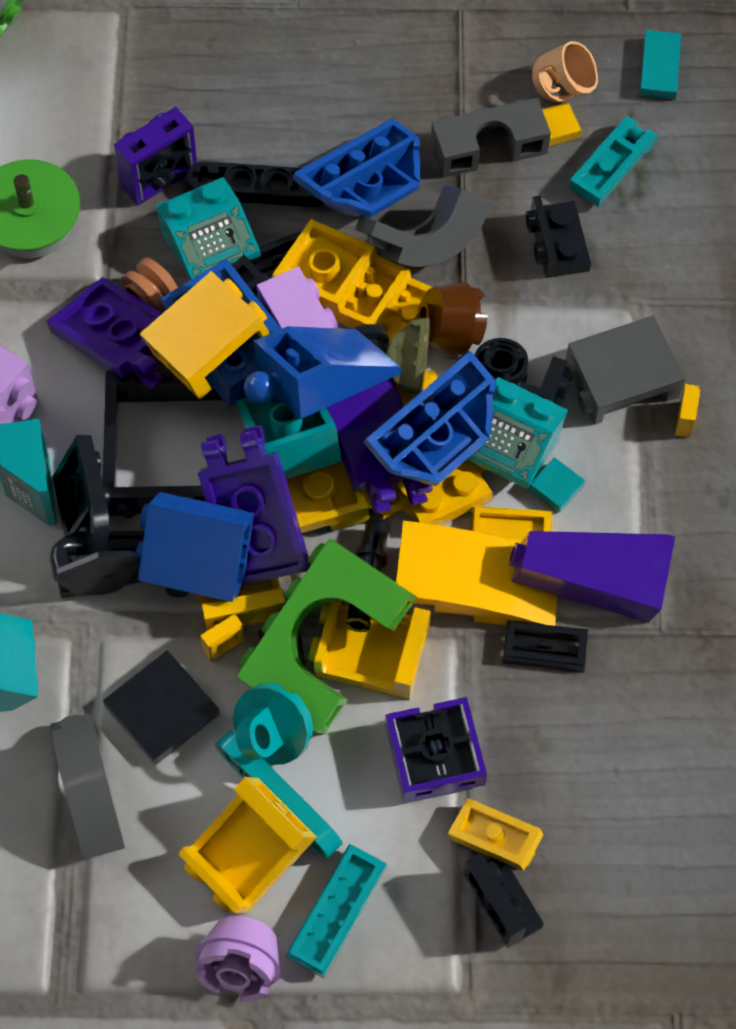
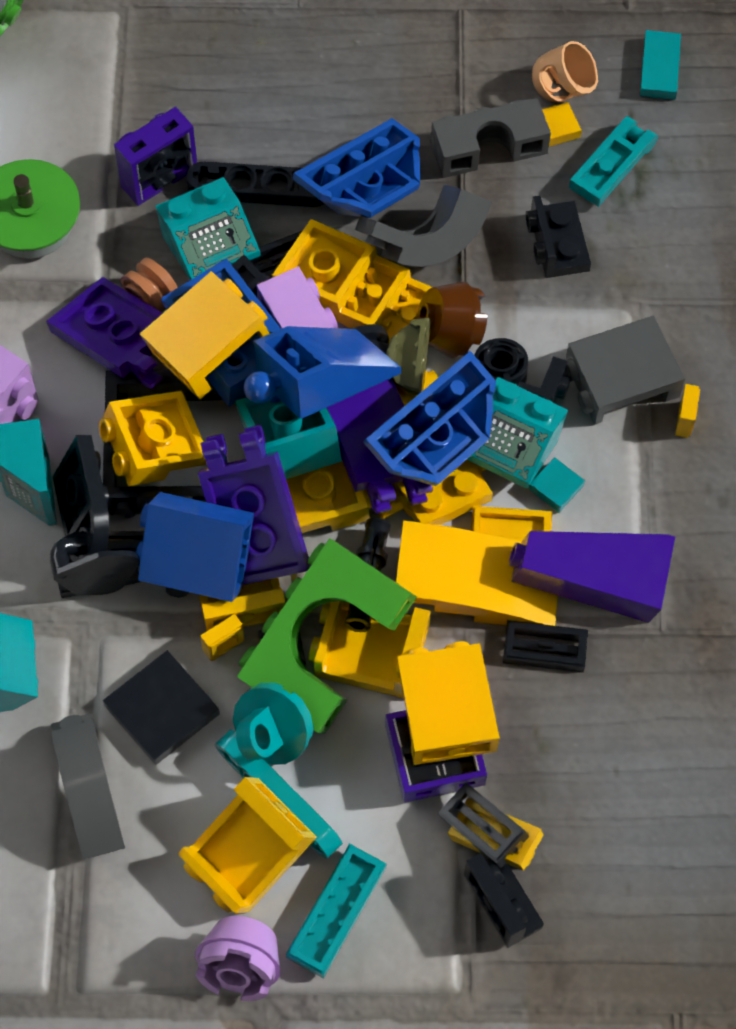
(151, 437): none -> yellow plate
(447, 702): none -> yellow panel
(506, 845): none -> black tile

